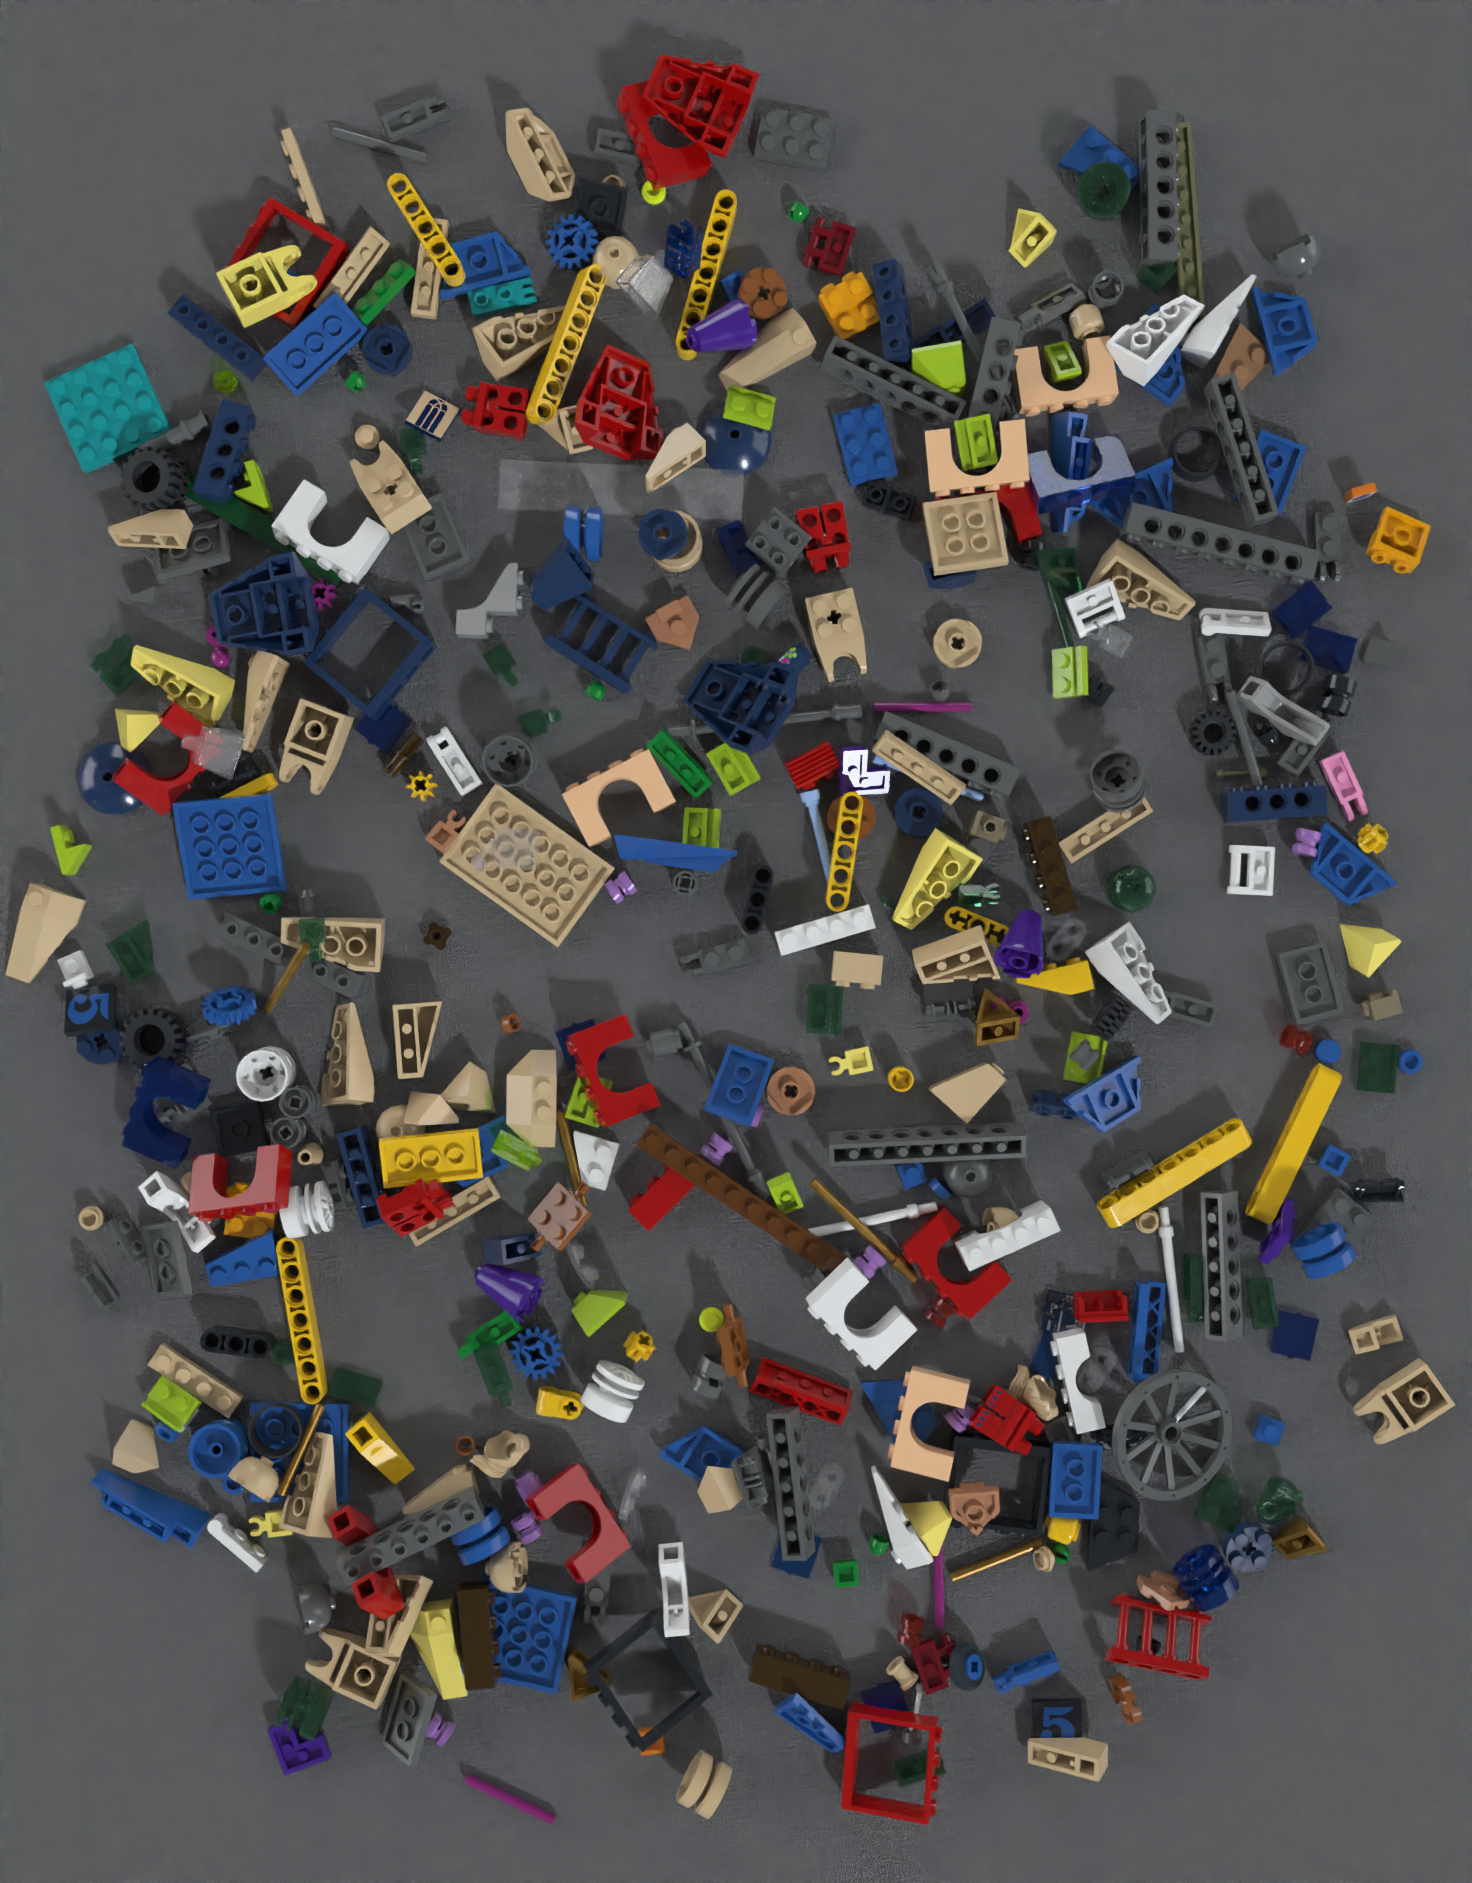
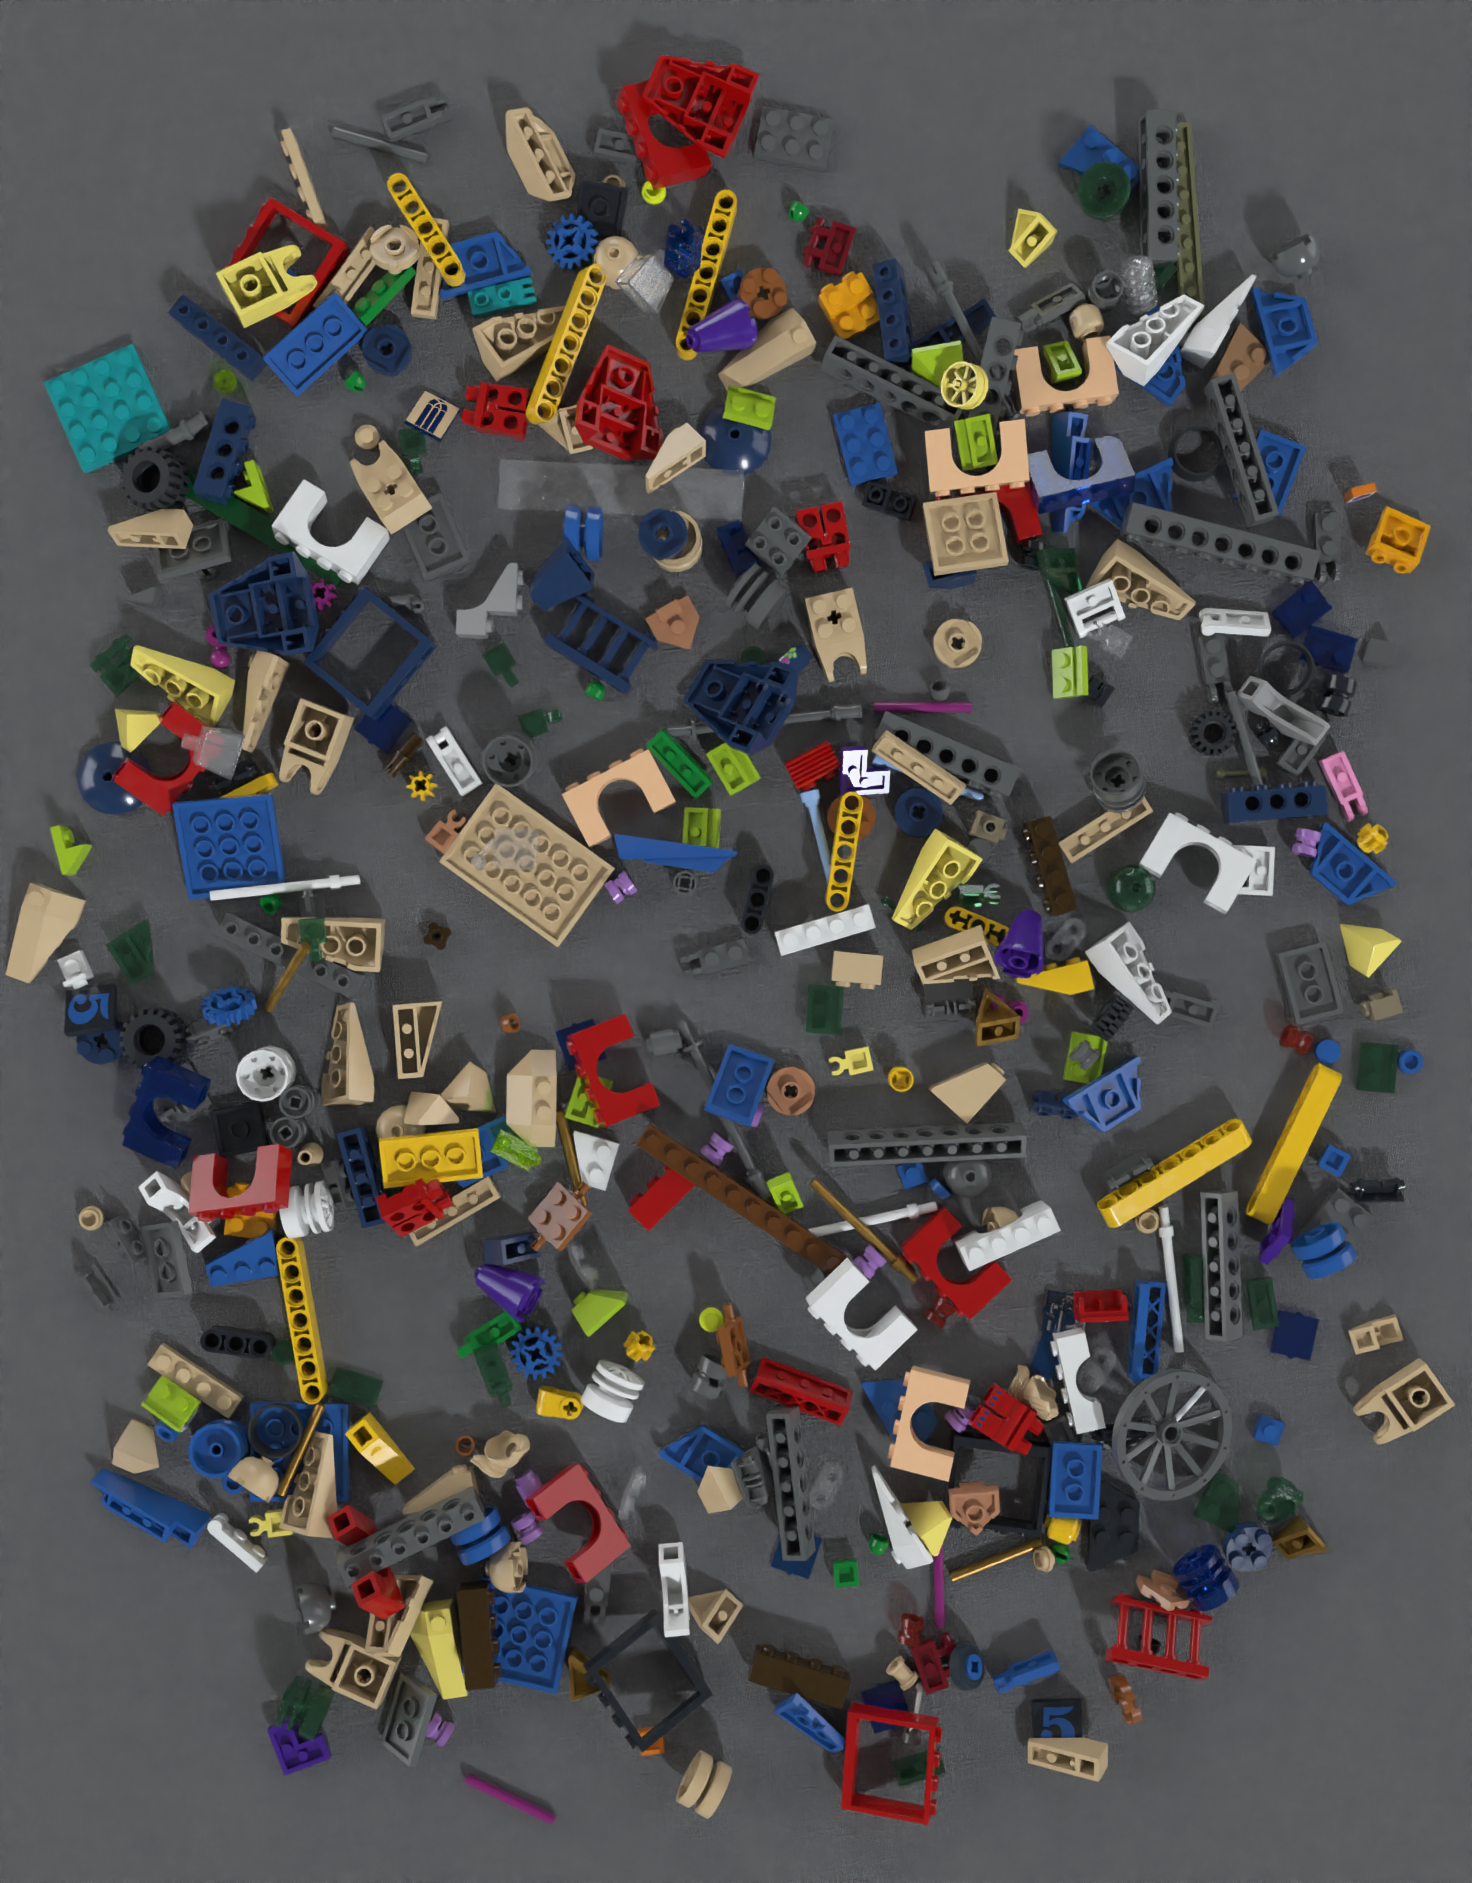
(333, 882): none -> white bar
(399, 259): none -> tan plate
(977, 385): none -> light yellow wheel
(1139, 284): none -> clear piece
(1233, 864): none -> white arch

